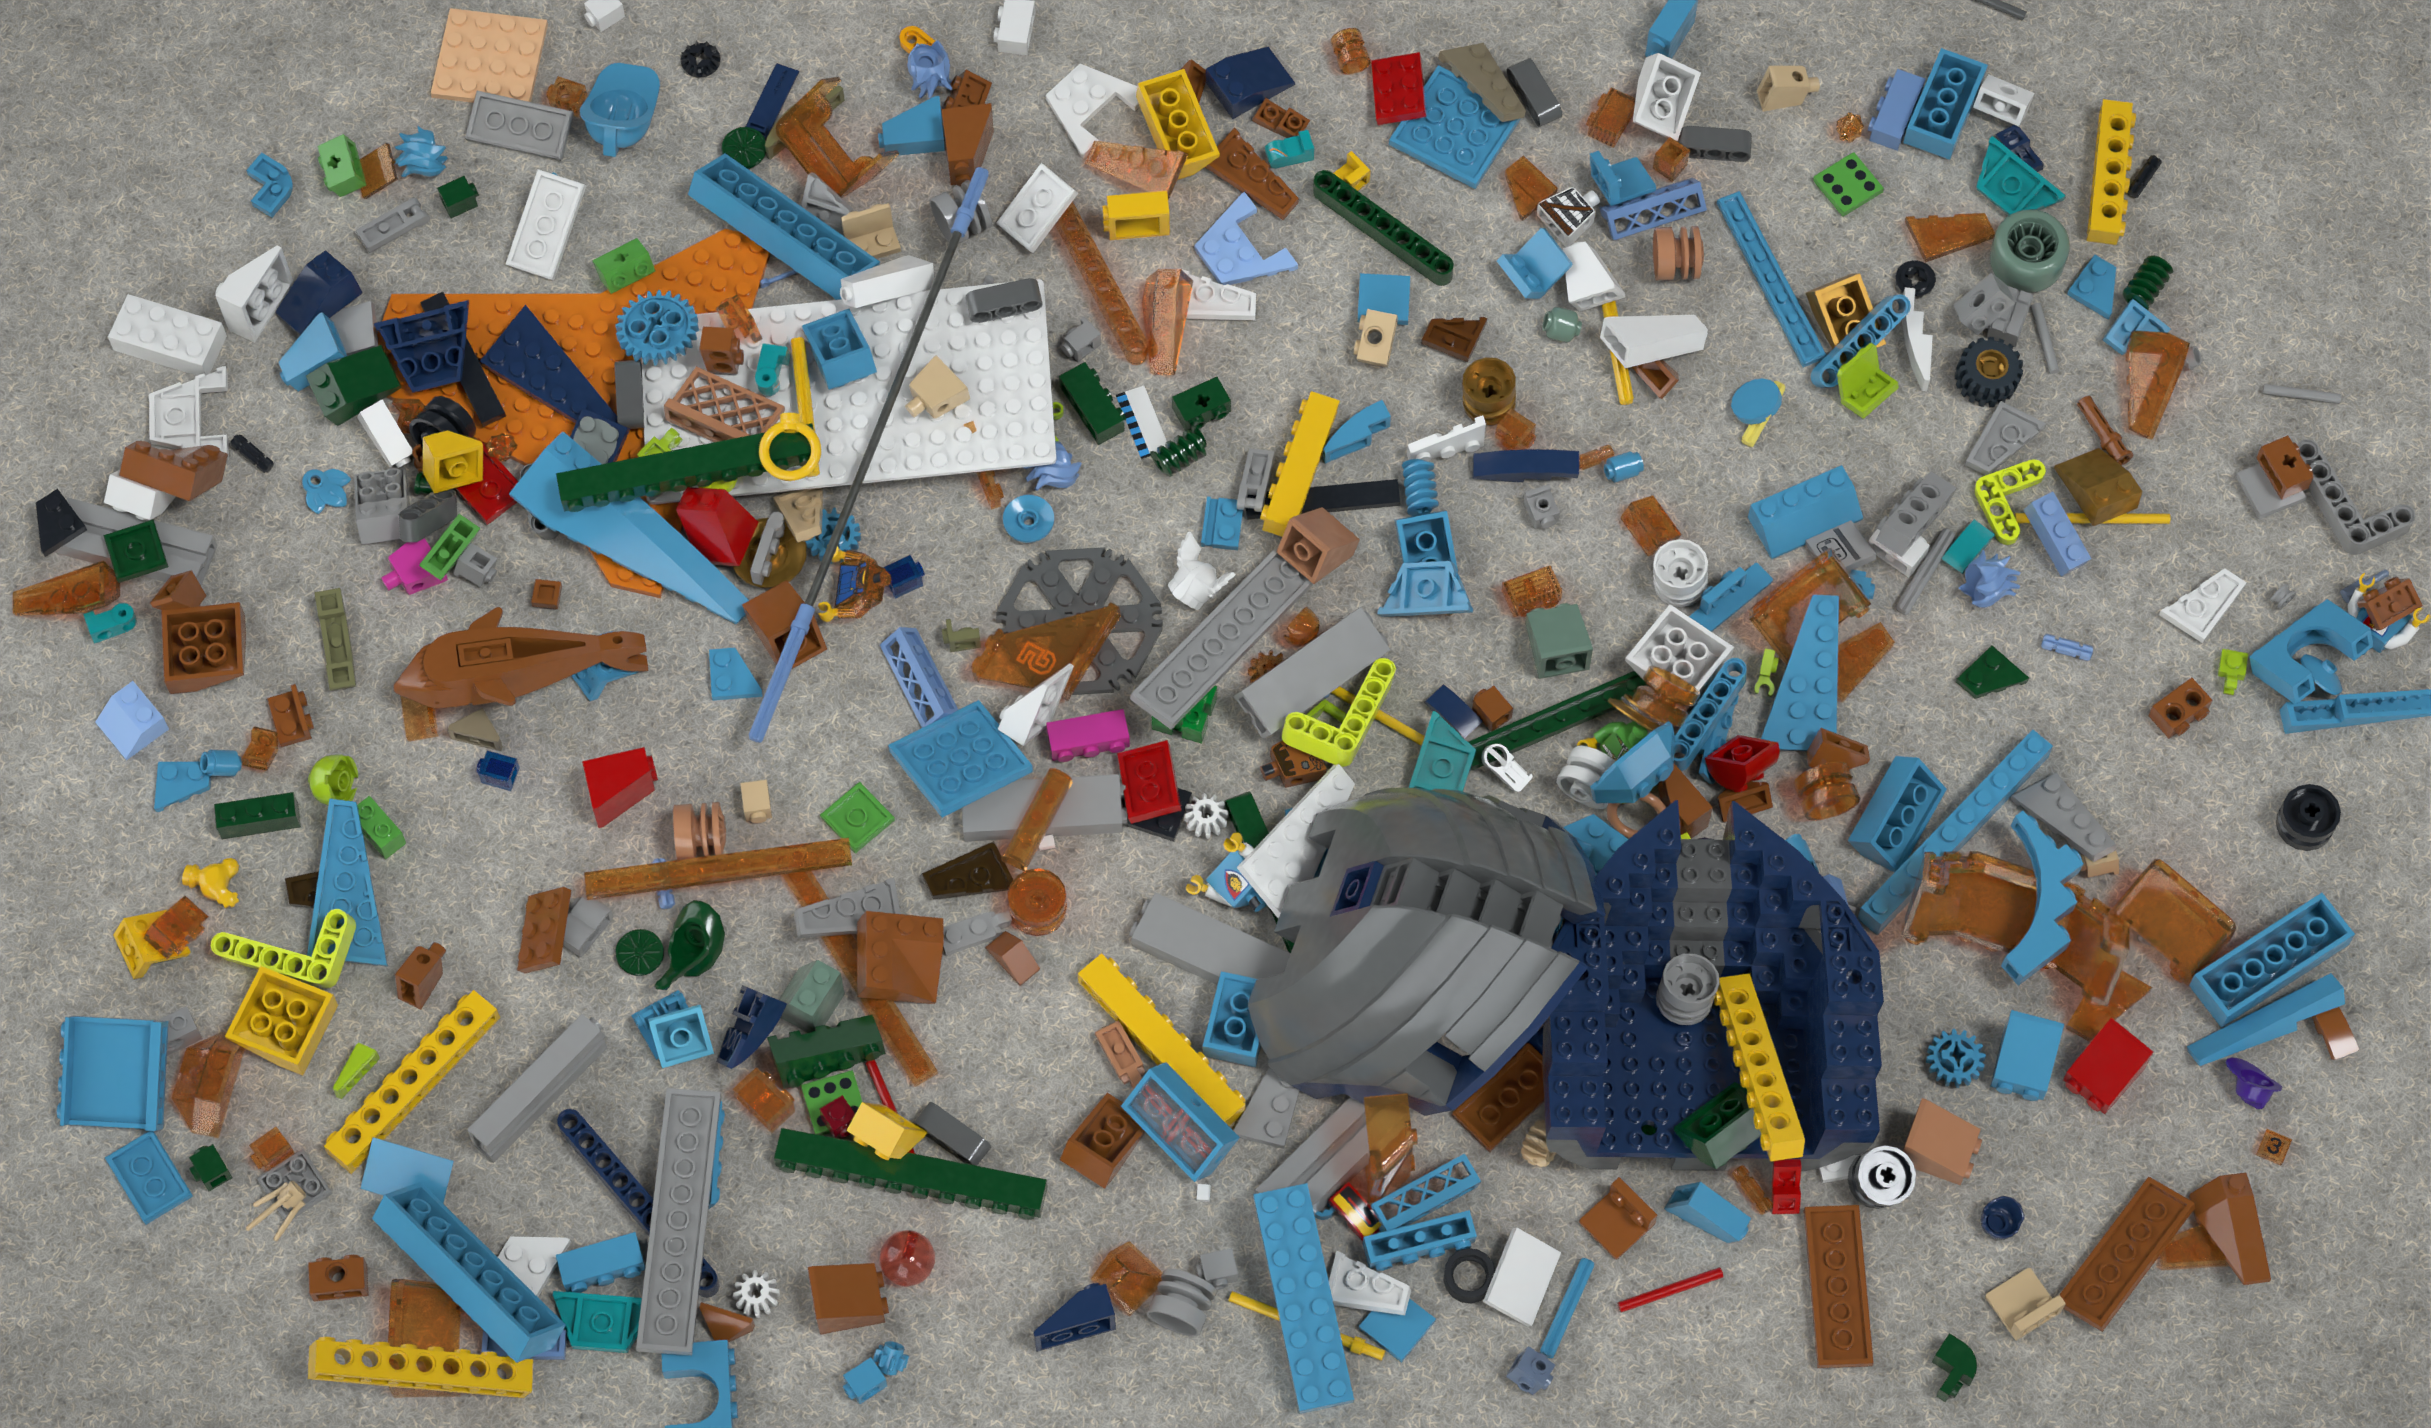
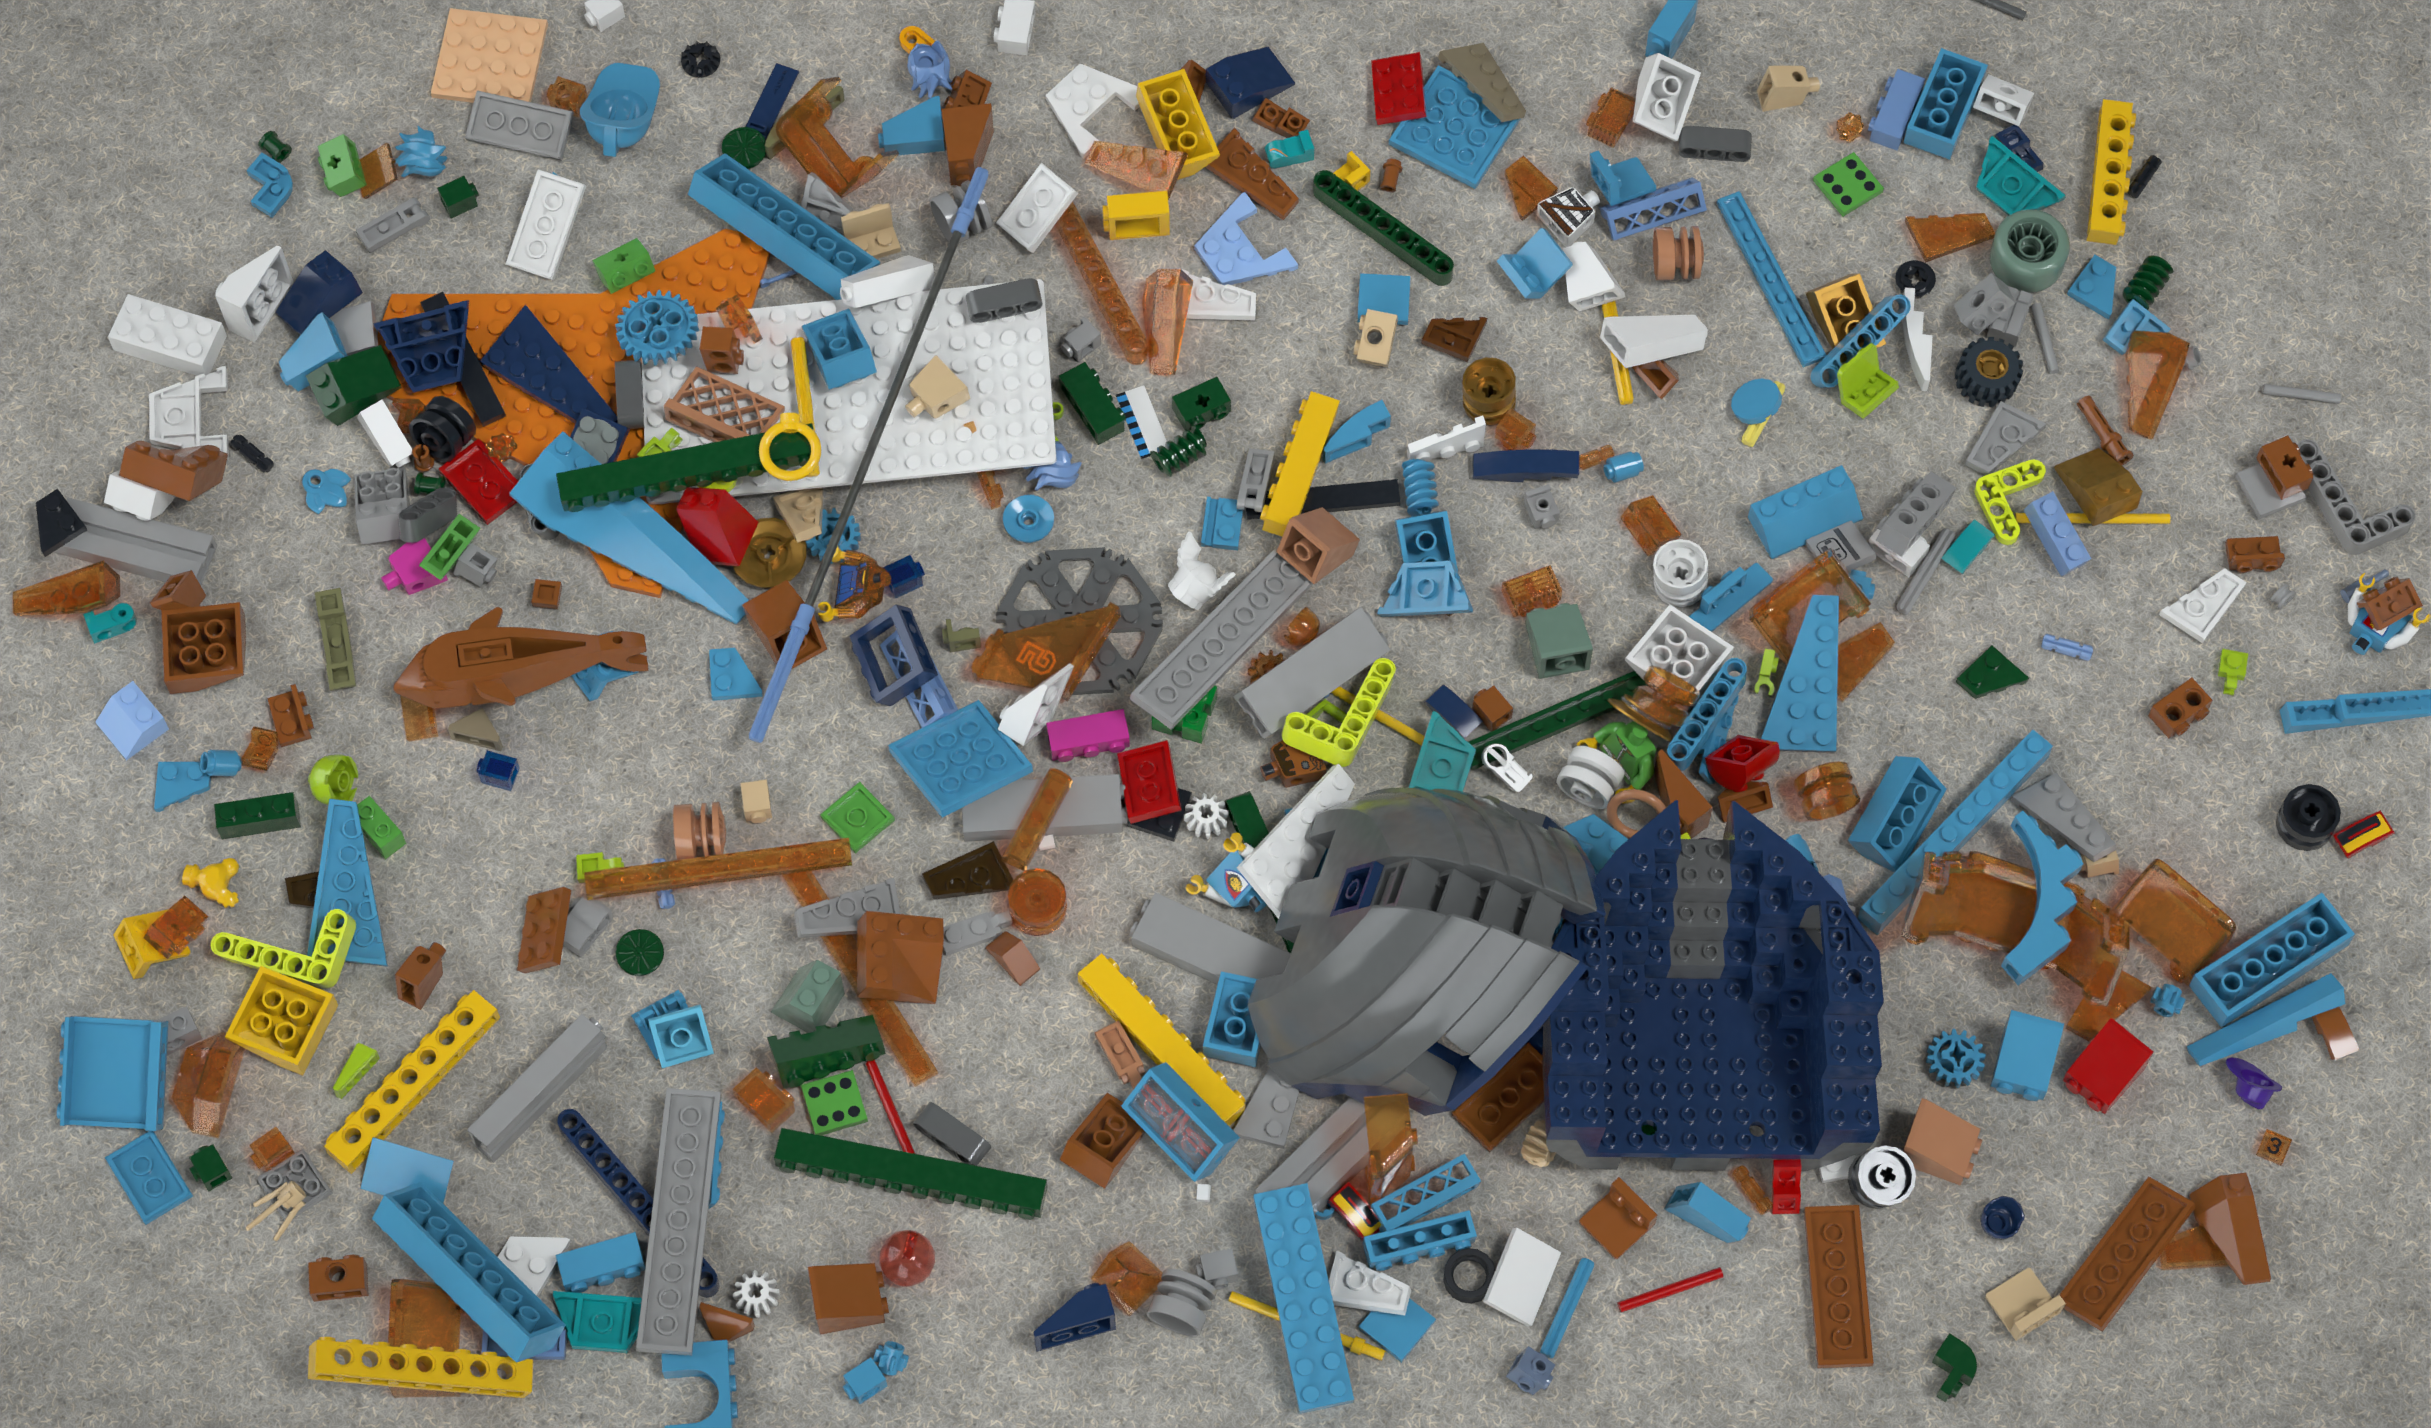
(136, 551): dark green tile -> none
(274, 146): none -> dark green bush
(451, 460): yellow slope -> none
(595, 862): none -> lime plate
(618, 782): red slope -> none
(696, 956): dark green hat -> none
(754, 1022): dark blue wedge -> none
(768, 545): light grey hinge -> none
(769, 368): teal leg -> none
(837, 1117): dark red brick -> none
(884, 1131): yellow slope -> none
(914, 647): none -> dark blue window
(1350, 52): clear orange wheel -> none
(1391, 173): none -> dark orange pin
(1534, 92): dark grey beam -> none
(1561, 324): sand green head -> none
(1638, 769): dark azure wedge -> none
(1671, 159): clear orange brick -> none
(1687, 989): light grey wheel -> none
(1720, 1127): dark green slope -> none
(1759, 1068): yellow brick -> none
(1833, 748): dark orange slope -> none
(1989, 580): medium blue hair -> none
(2167, 1000): none -> dark azure gear
(2254, 553): none -> dark orange bracket
(2322, 625): dark azure arch -> none
(2323, 673): dark azure dish -> none
(2363, 833): none -> slope

